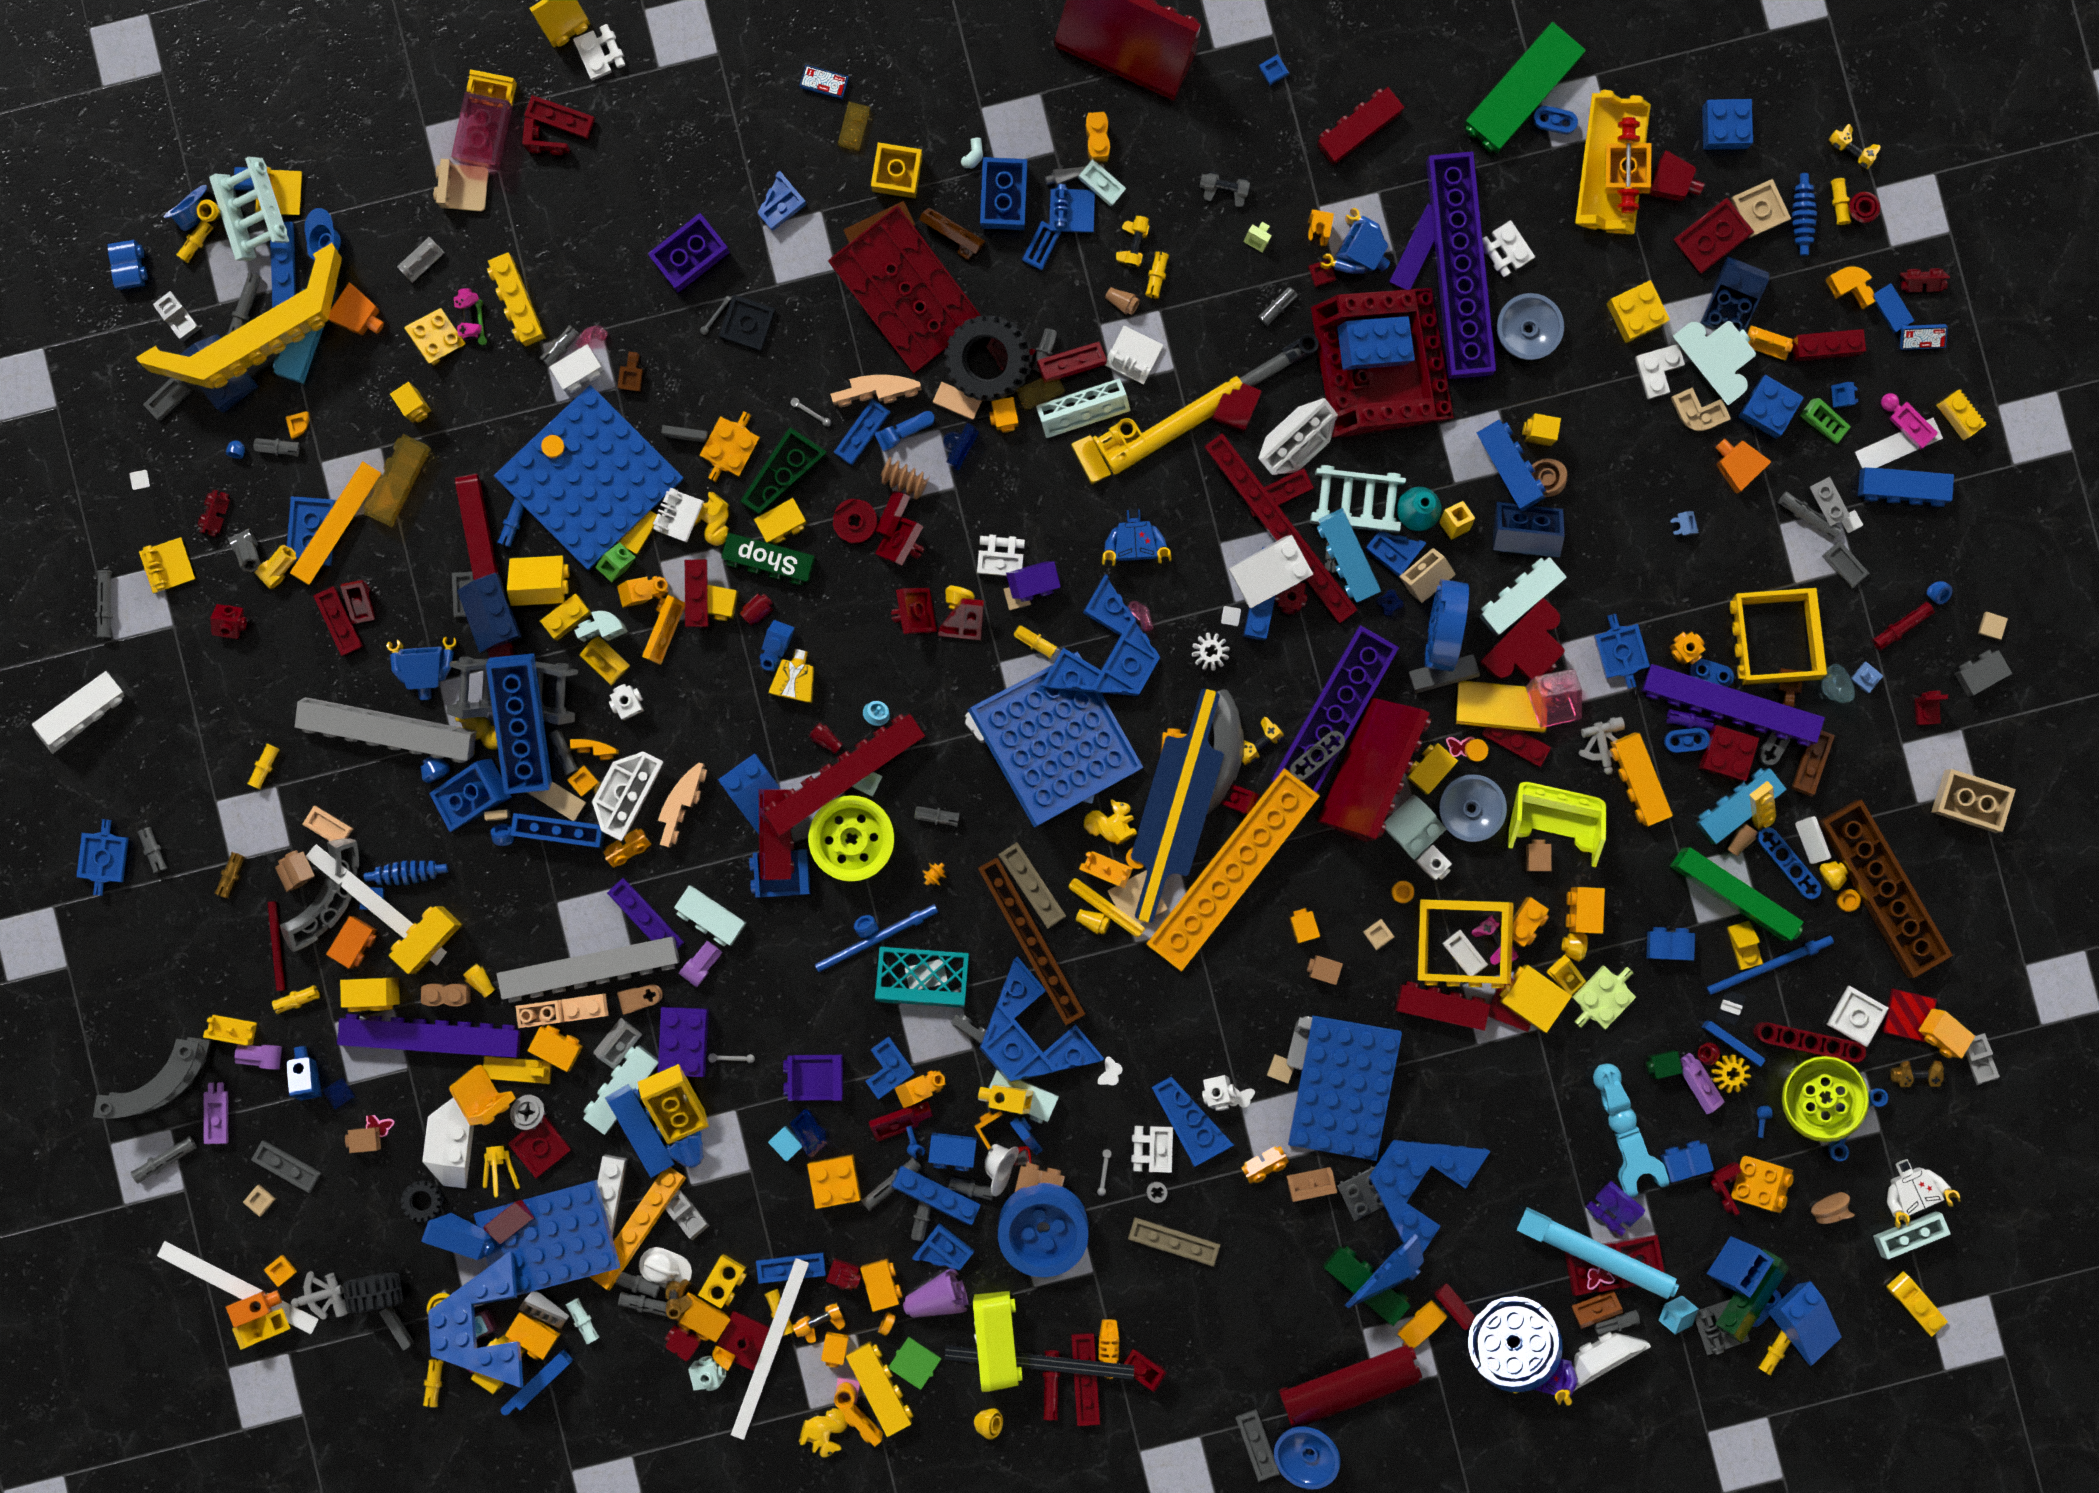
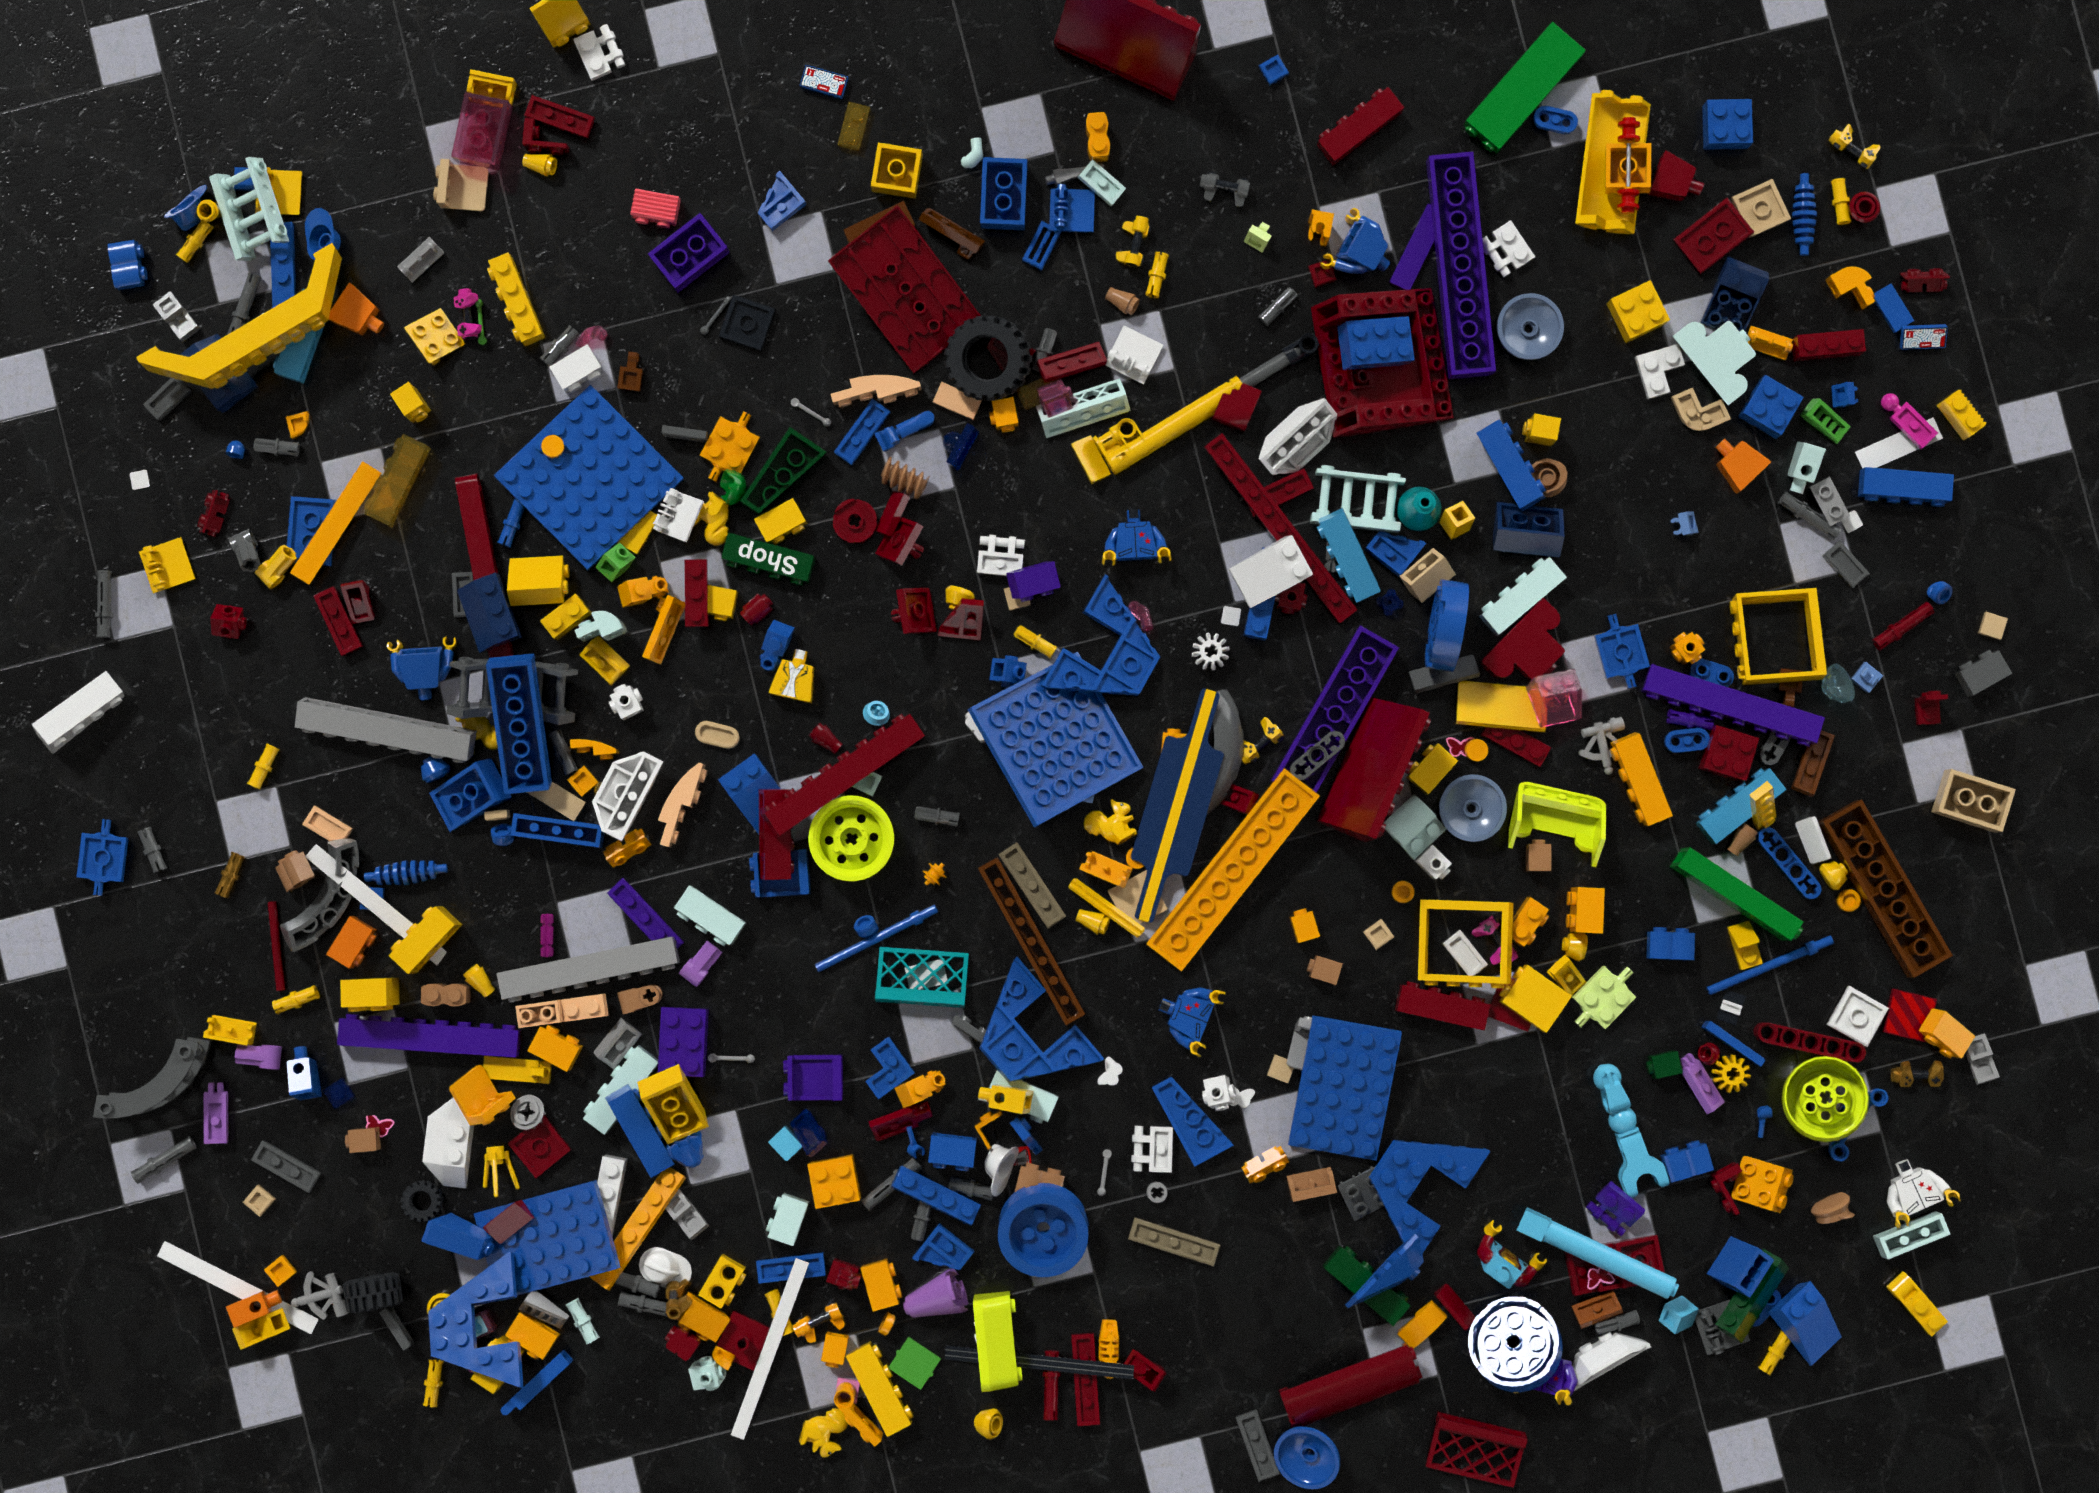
(541, 163): none -> yellow cone
(546, 935): none -> magenta axle
(655, 208): none -> coral brick
(717, 734): none -> tan tile
(734, 486): none -> green hair
(787, 1219): none -> light aqua brick
(1007, 671): none -> blue brick
(1055, 398): none -> clear pink brick
(1190, 1016): none -> blue torso
(1484, 1432): none -> dark red fence
(1502, 1263): none -> torso
(1807, 456): none -> light aqua torso

